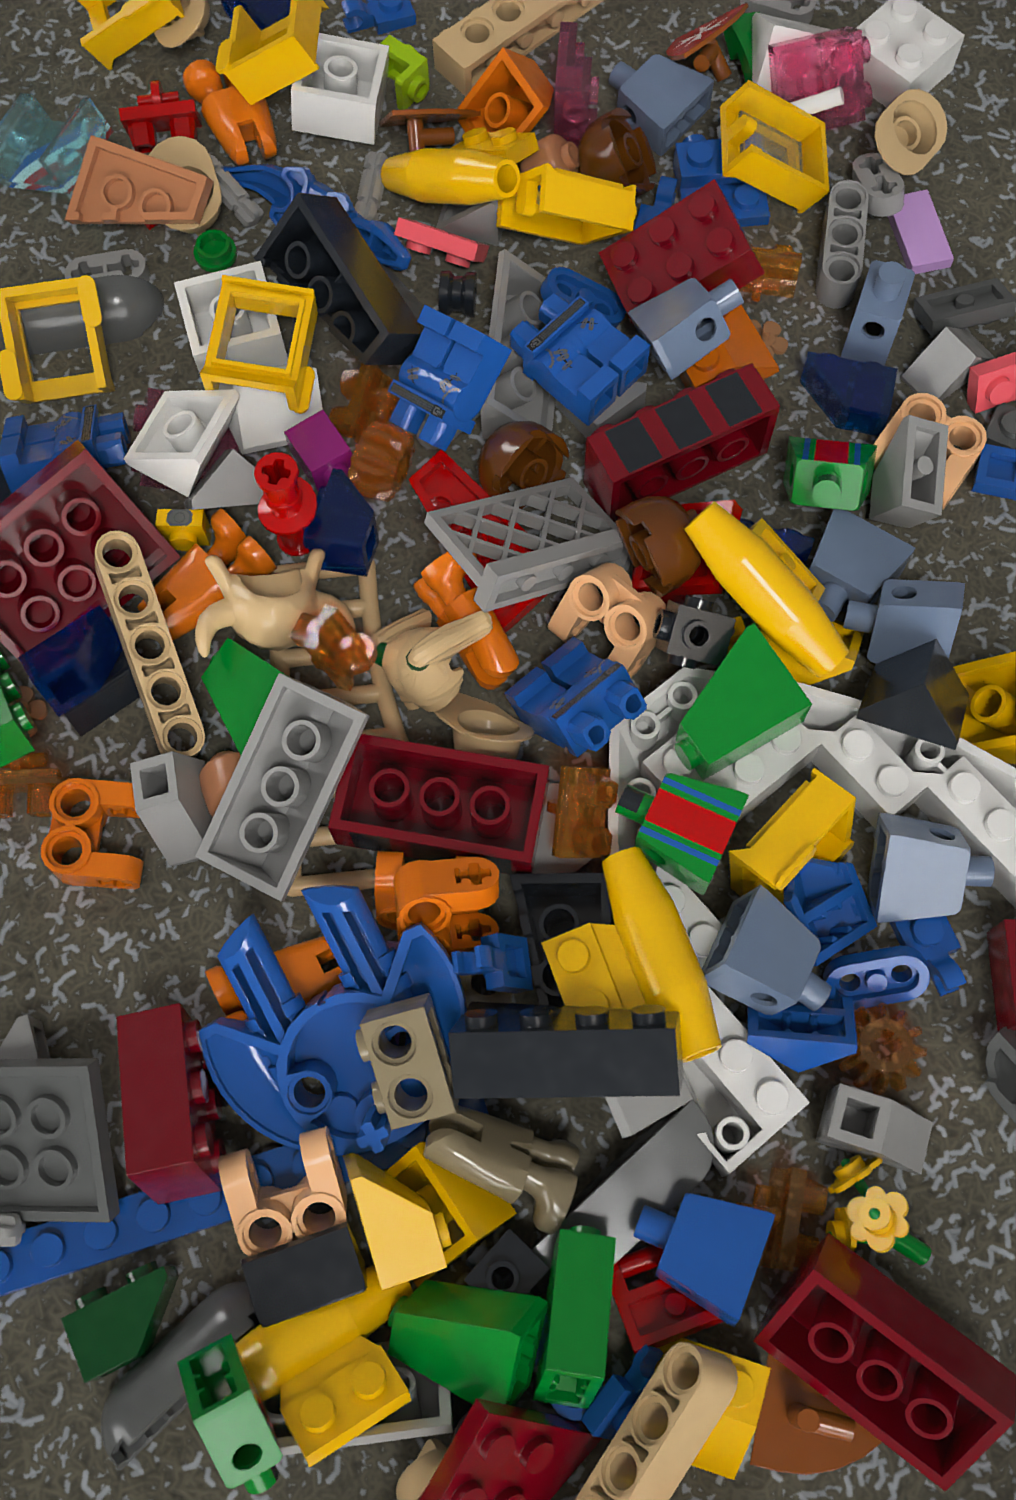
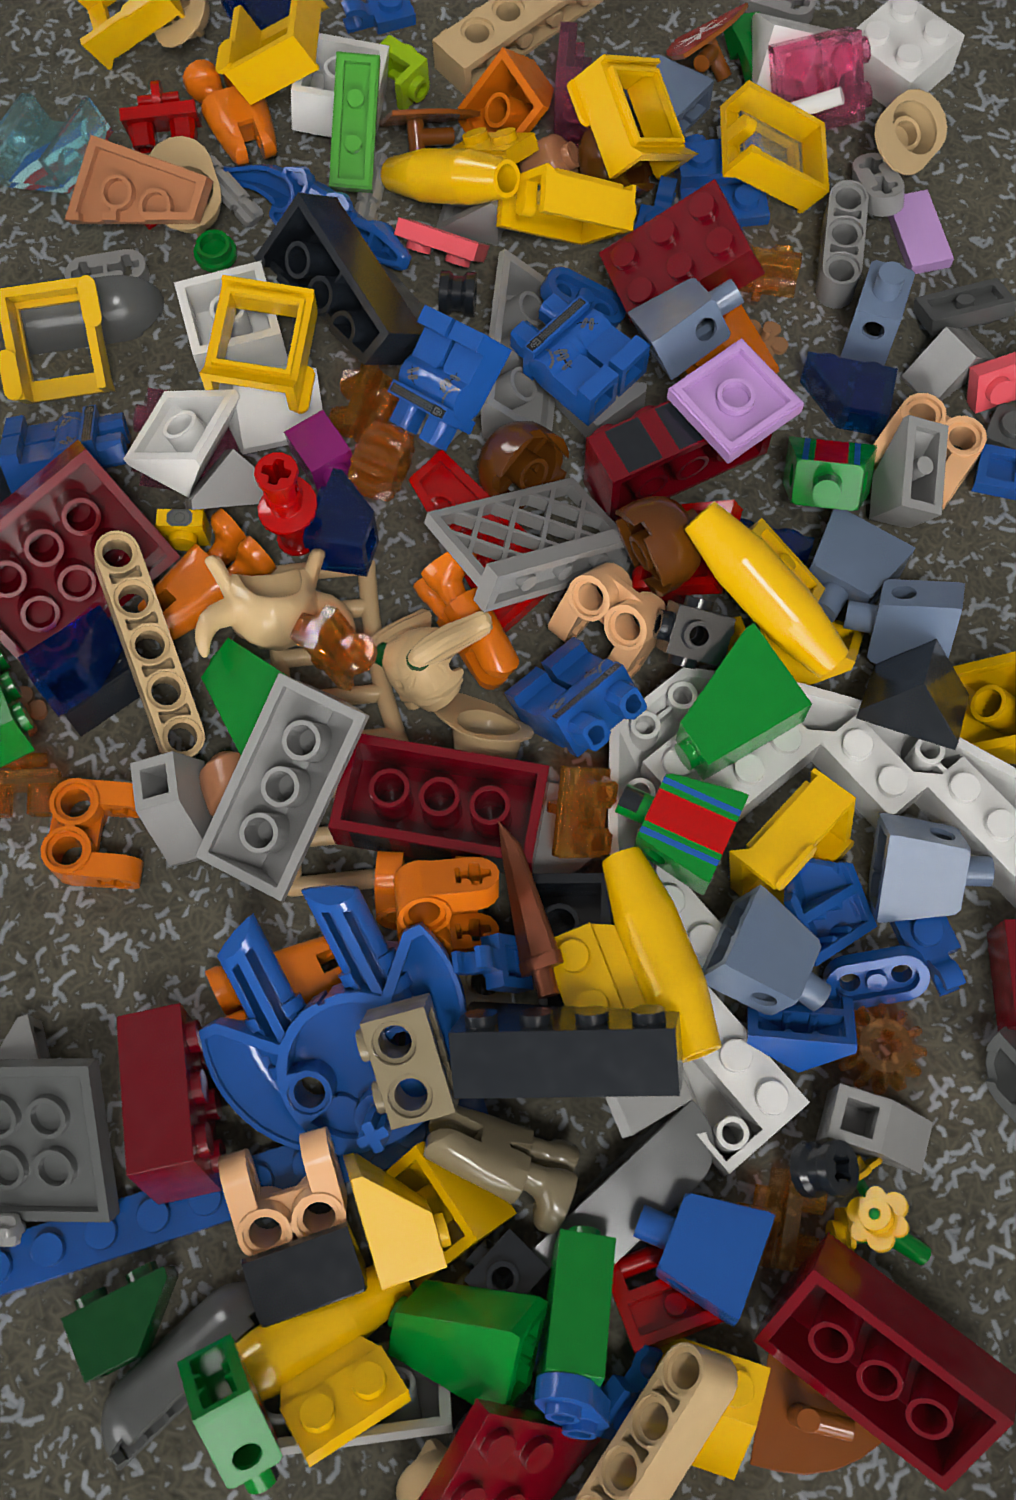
(354, 122): none -> bright green tile
(533, 932): none -> copper bar
(573, 1404): none -> blue plate
(603, 105): none -> yellow piece
(735, 400): none -> lavender plate
(824, 1169): none -> black wheel

